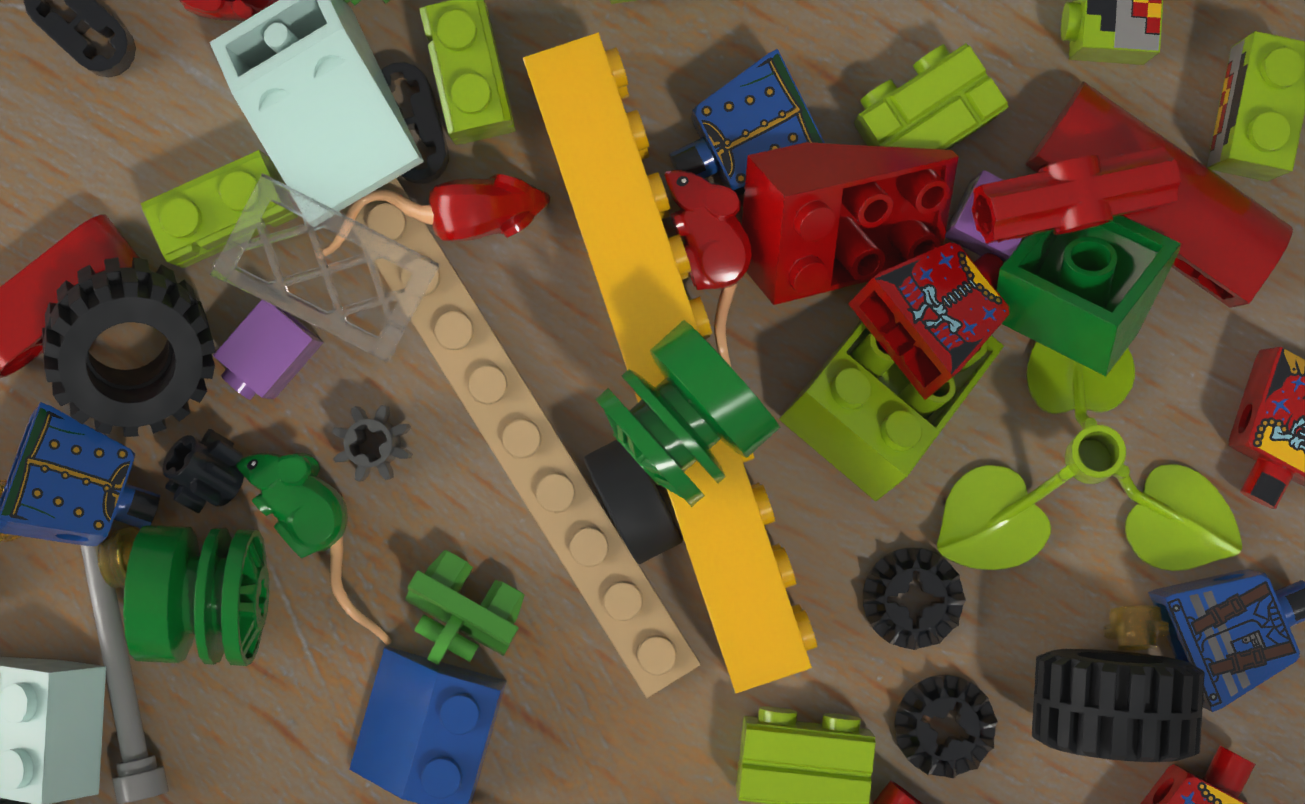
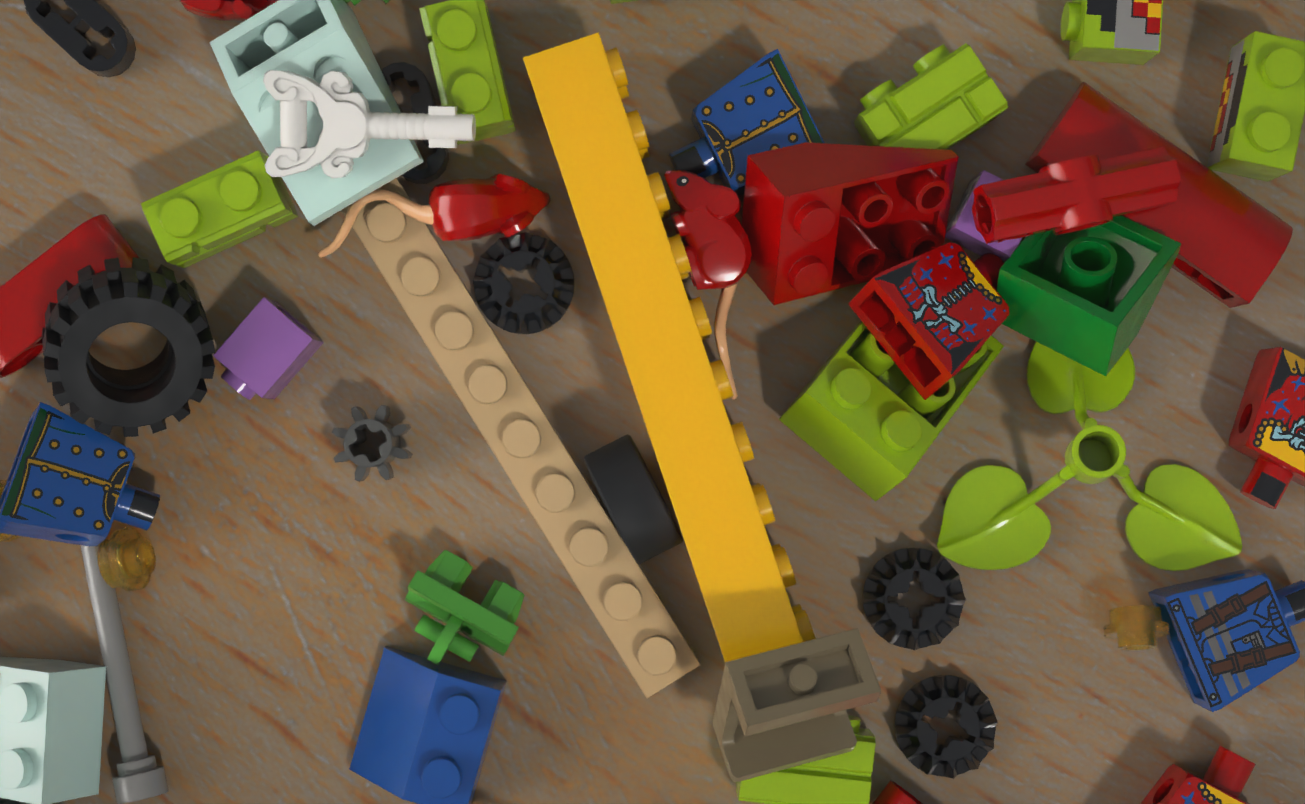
(187, 594): green wheel -> none
(203, 471): black gear -> none
(308, 514): green animal -> none
(316, 217): clear window -> none
(348, 124): none -> white piece
(530, 312): none -> black gear
(687, 413): green wheel -> none
(792, 704): none -> dark tan panel
(1118, 705): black tyre -> none

